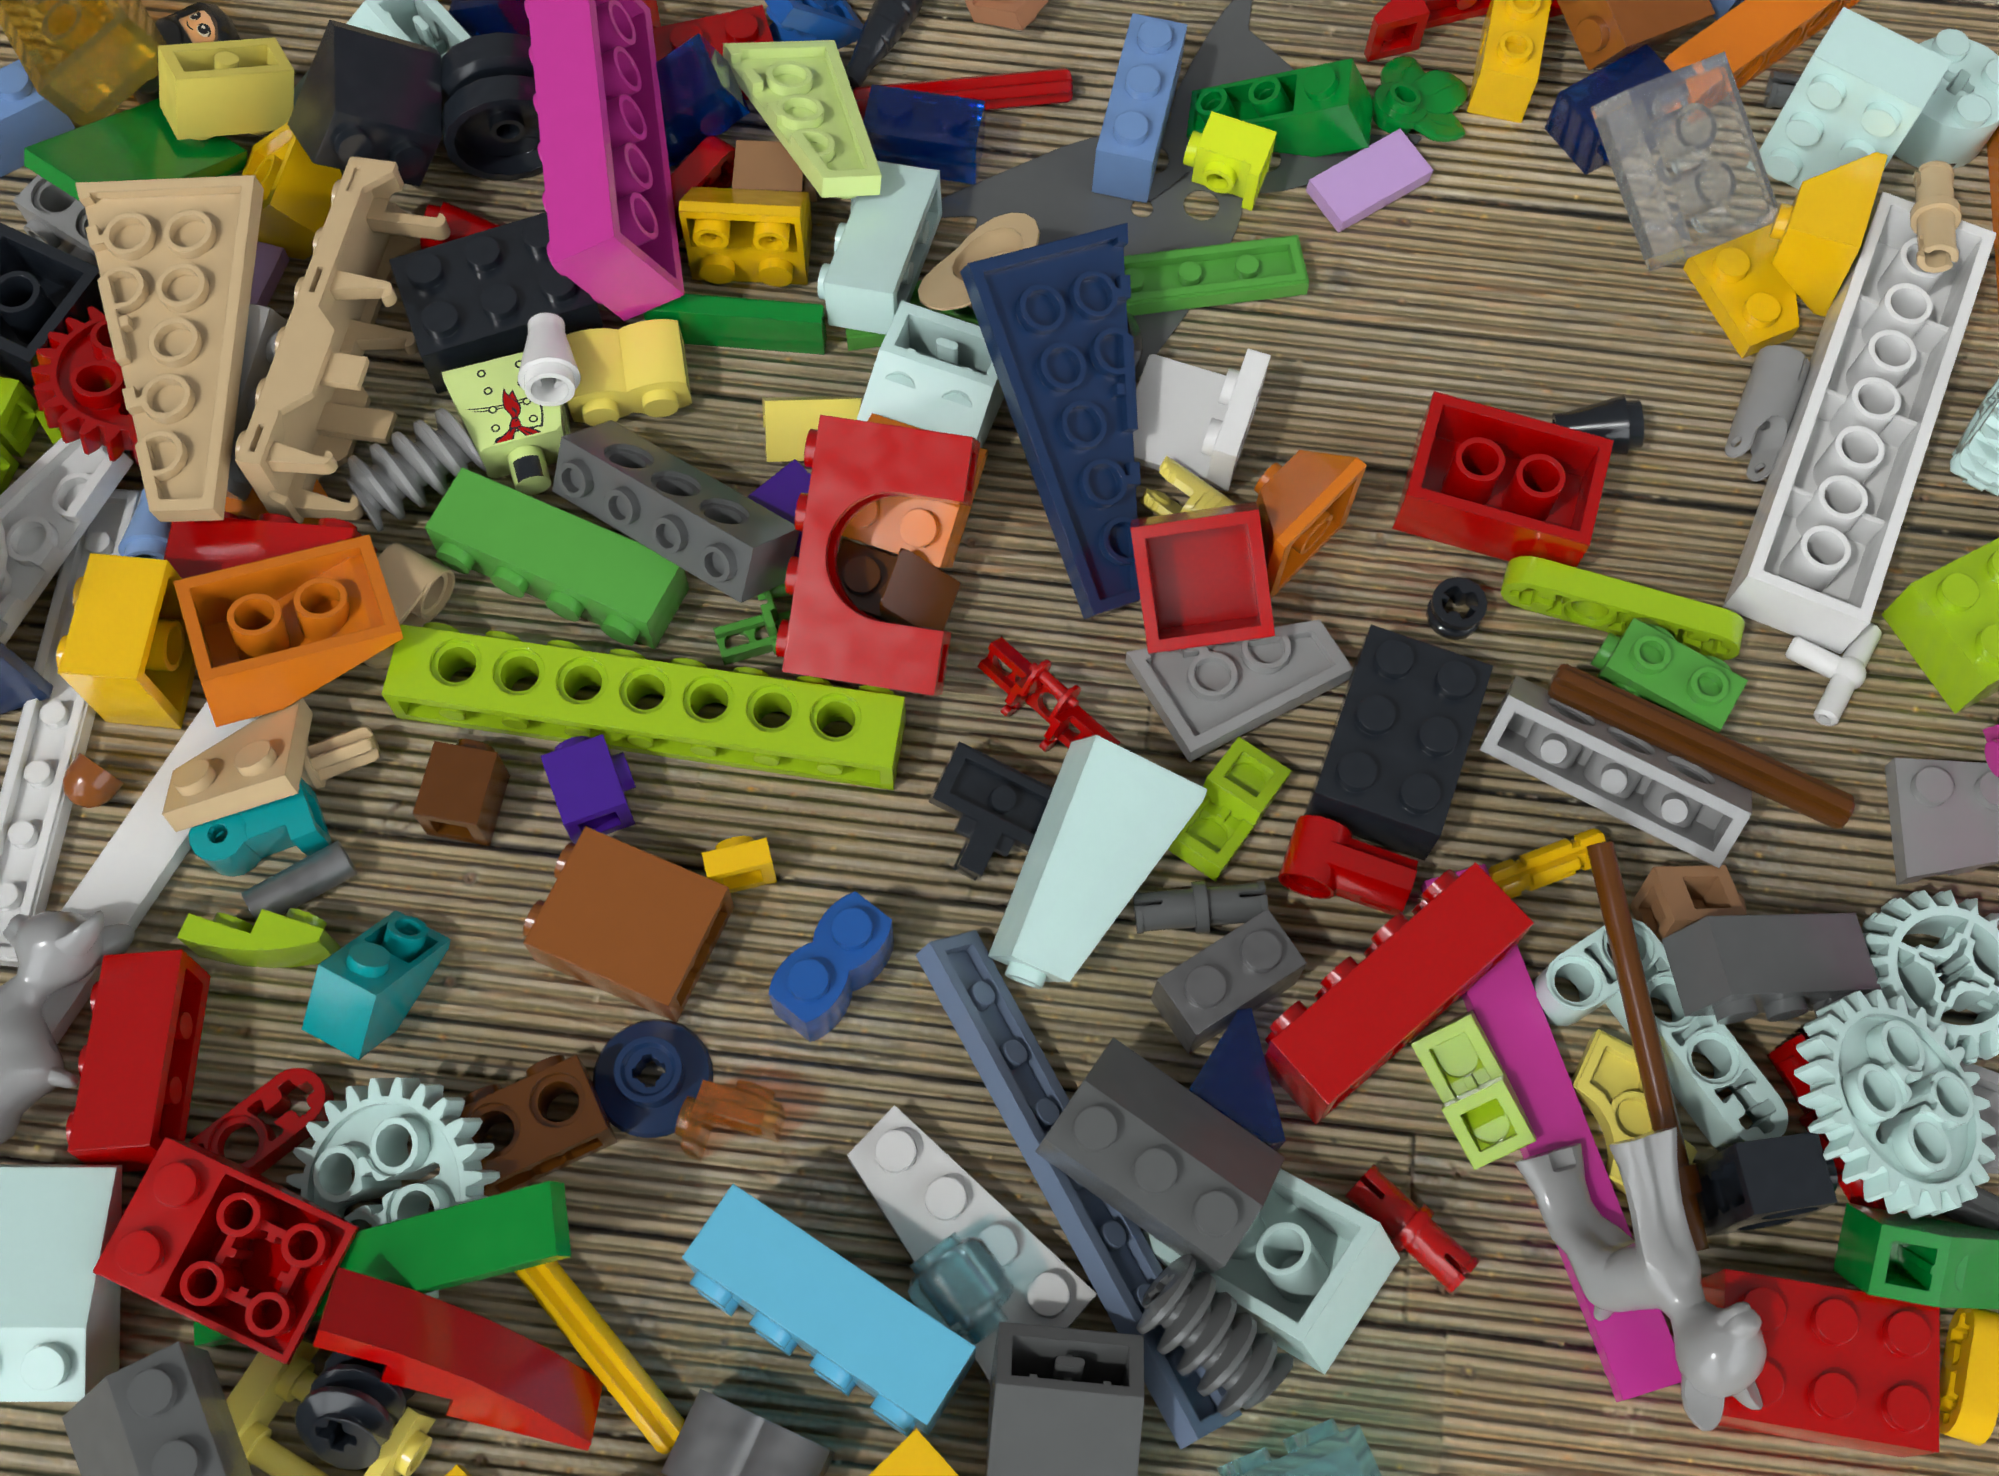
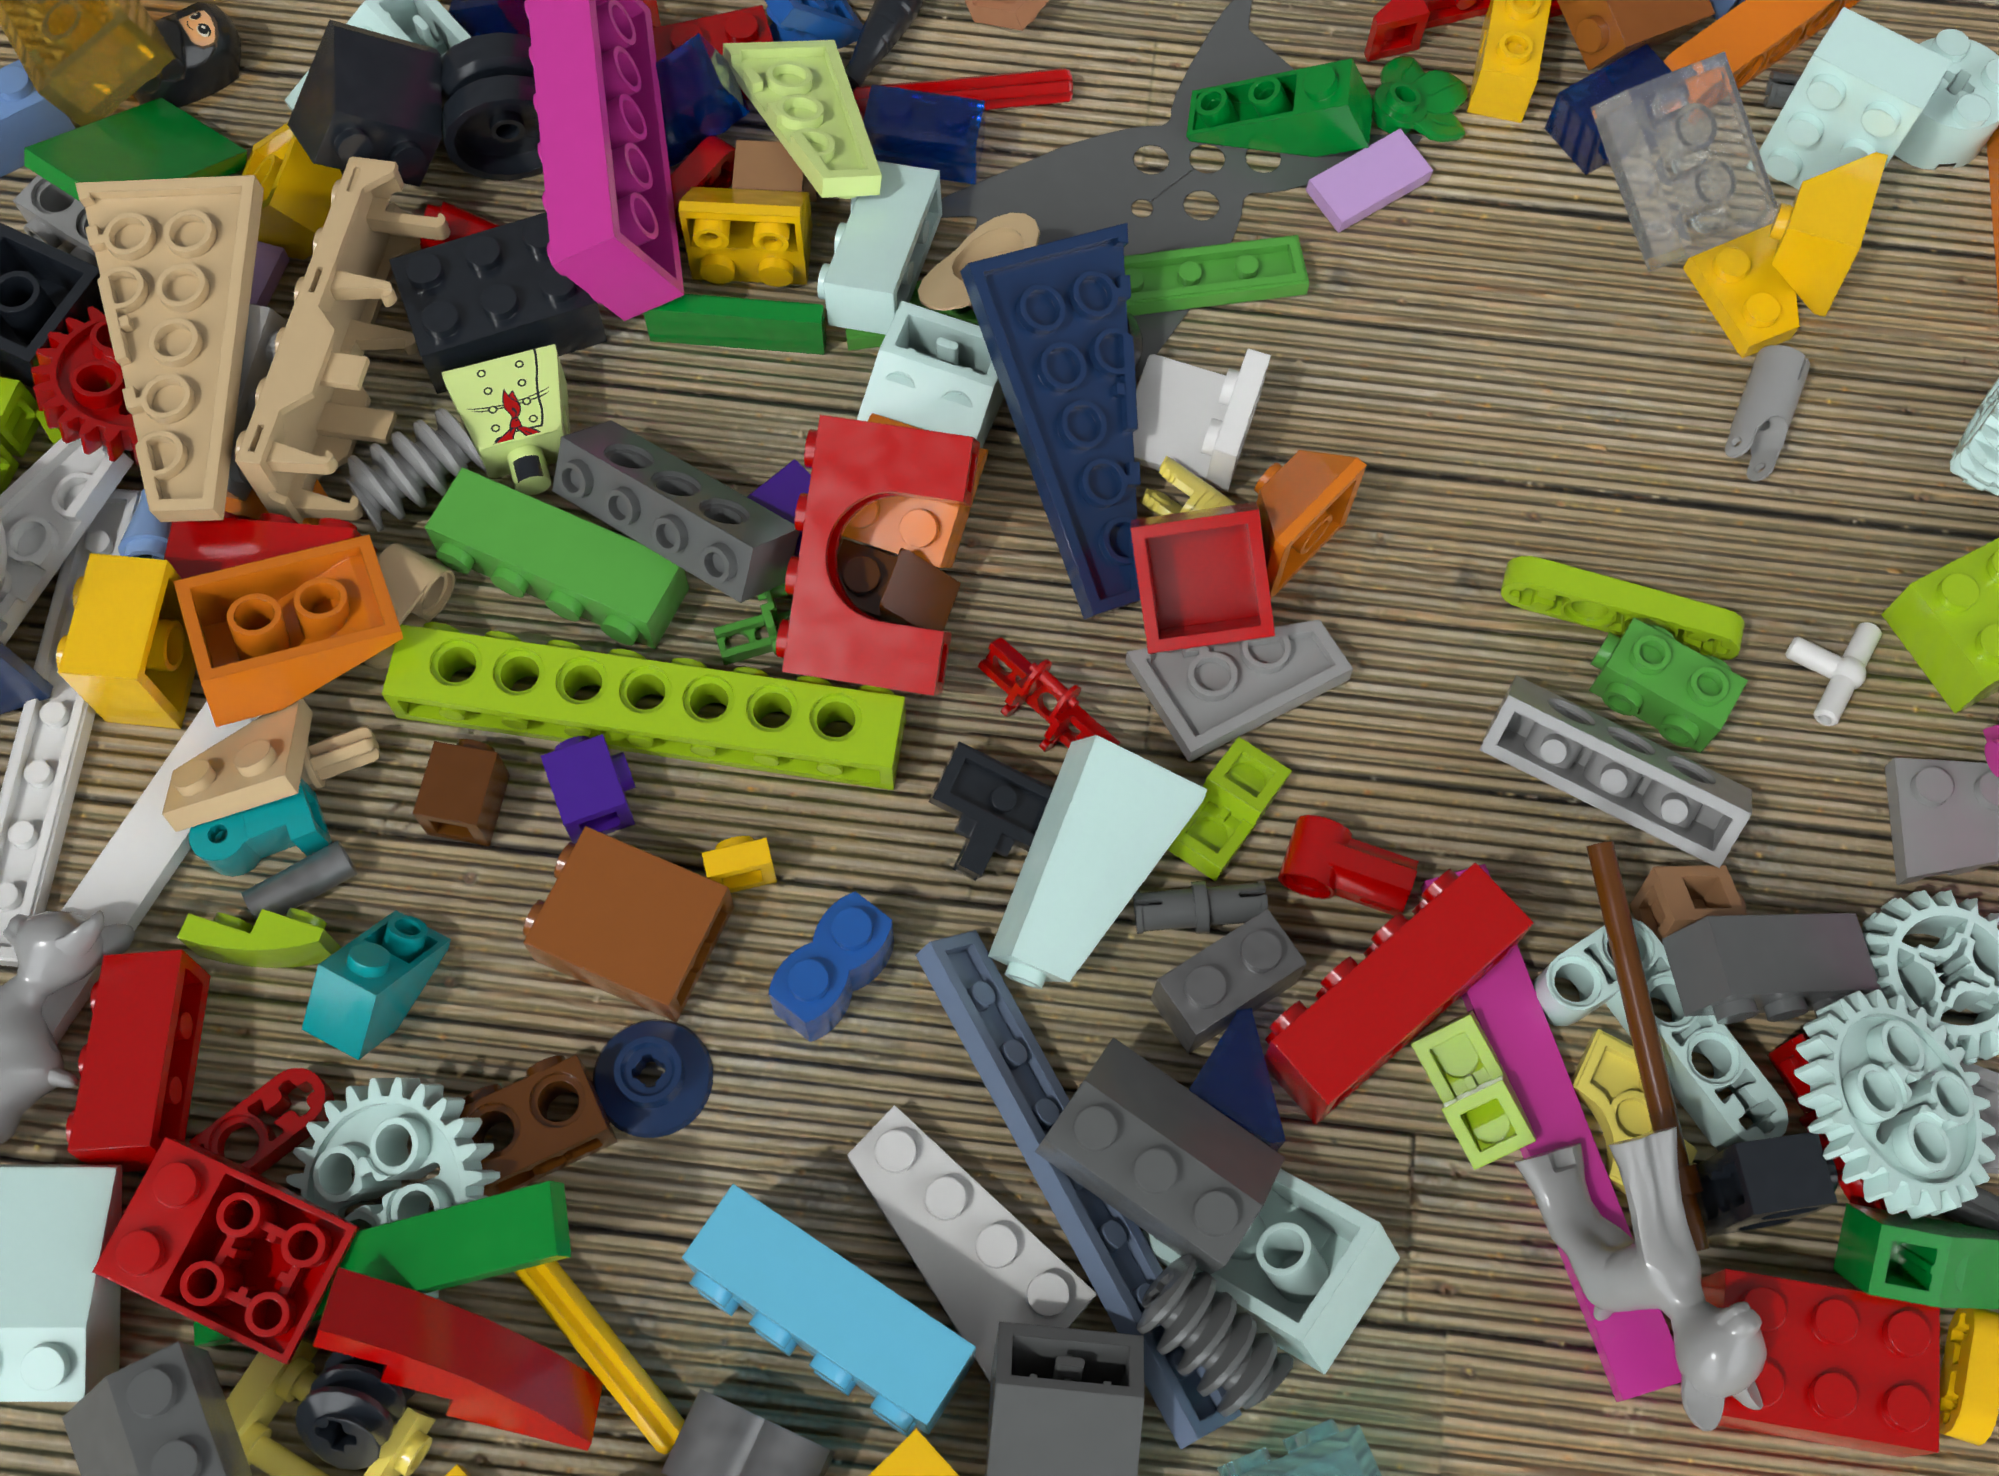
(88, 783): dark orange hinge -> none
(225, 87): light yellow brick -> none
(547, 364): white cone -> none
(629, 371): light yellow brick -> none
(744, 1109): clear orange bracket -> none
(791, 418): light yellow brick -> none
(961, 1286): clear light blue head -> none
(1139, 108): medium blue brick -> none
(1231, 157): neon yellow brick -> none
(1399, 742): black brick -> none
(1412, 1228): red pin -> none
(1451, 624): black bush -> none
(1502, 483): red brick -> none
(1545, 864): yellow axle -> none
(1609, 419): black cone -> none
(1701, 746): reddish brown axle -> none
(1858, 434): white brick -> none
(1935, 217): tan pin -> none

